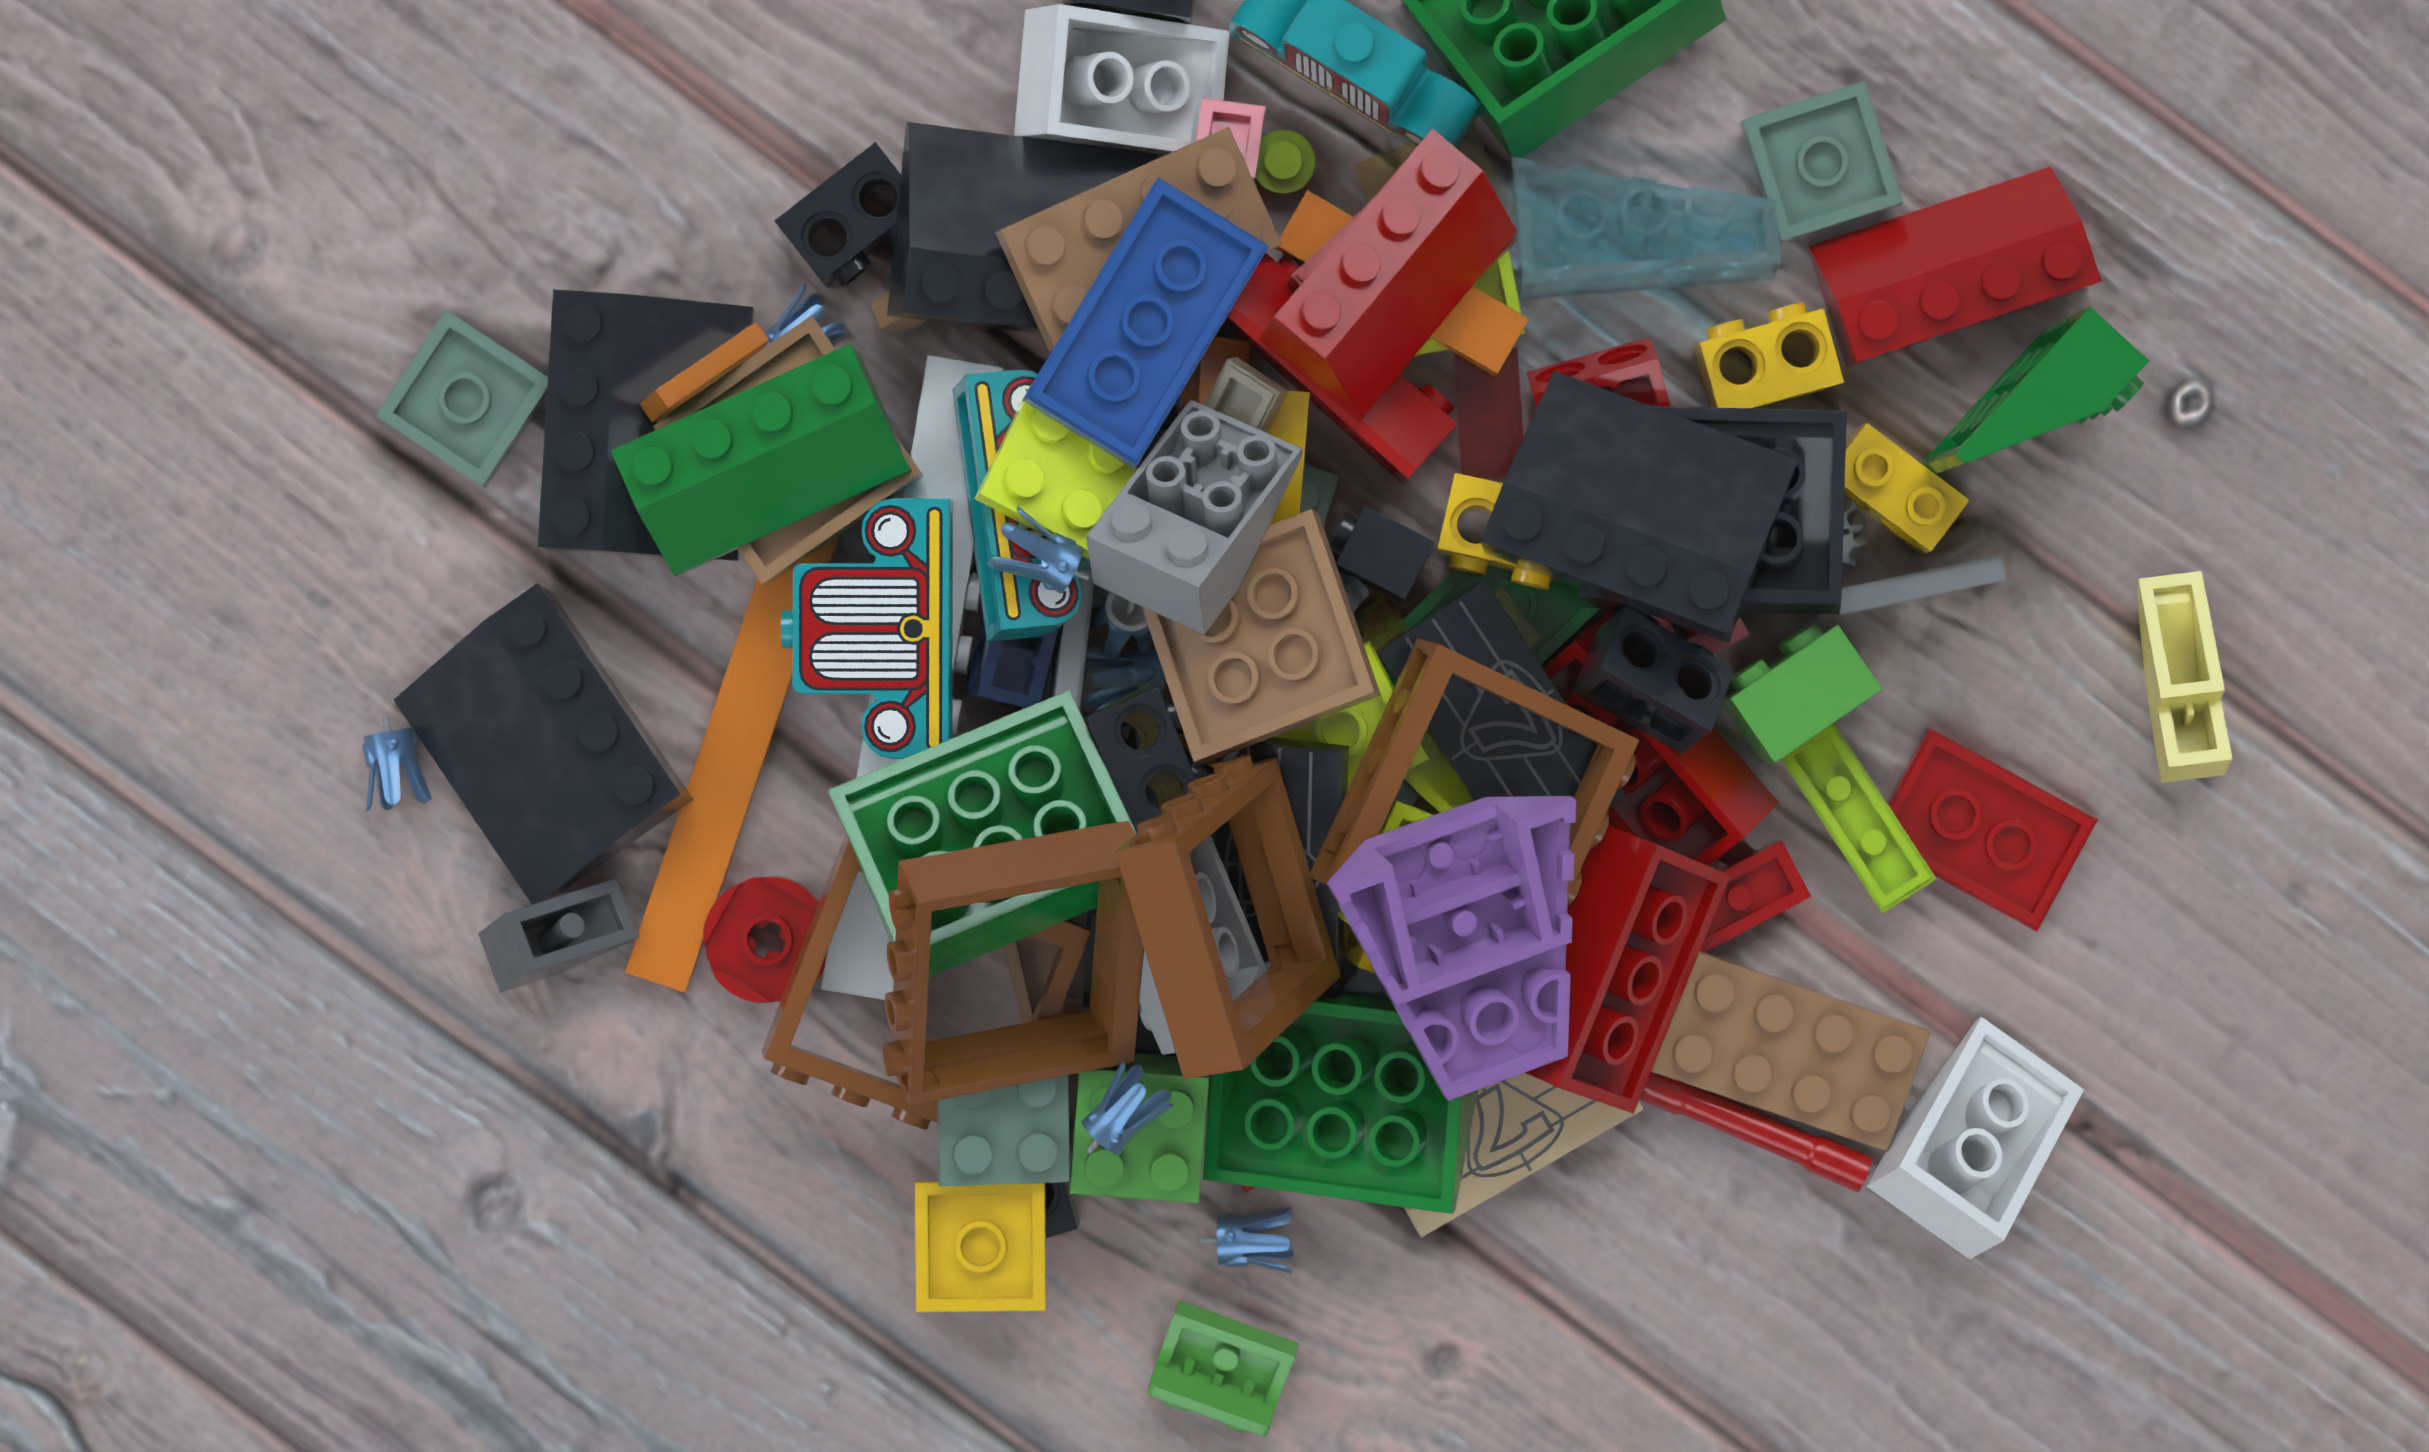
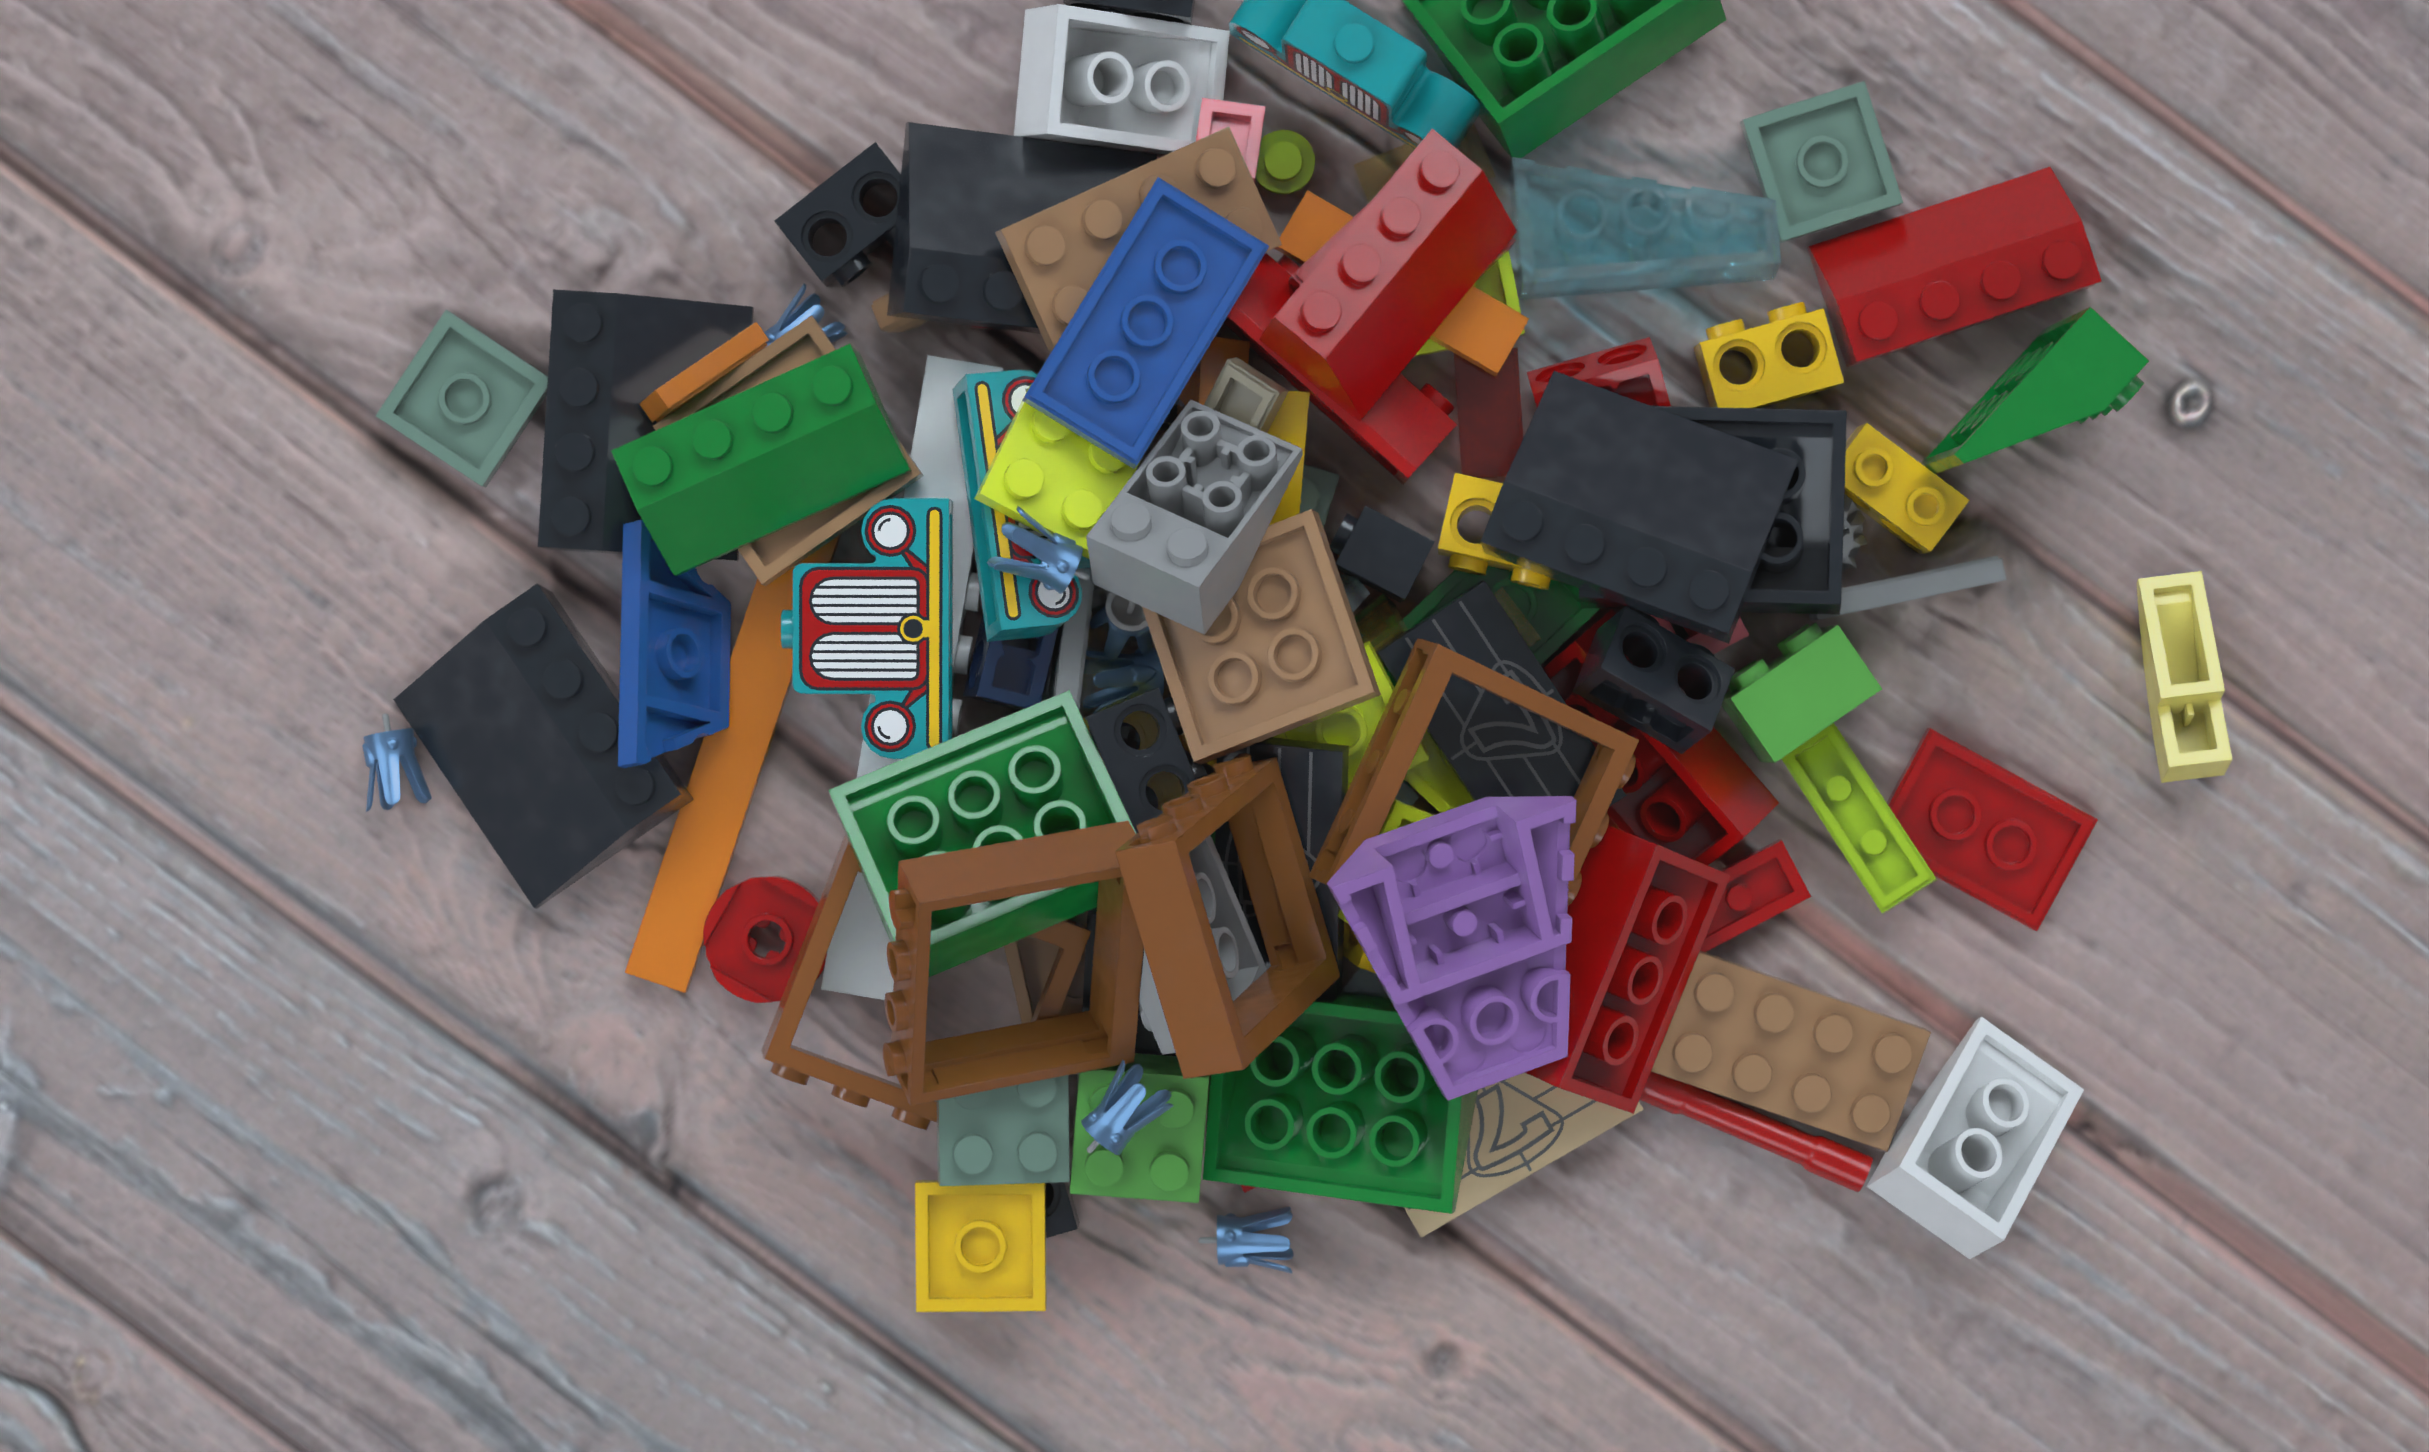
(557, 934): dark grey slope -> none
(669, 654): none -> blue wing
(1221, 1369): bright green bracket -> none

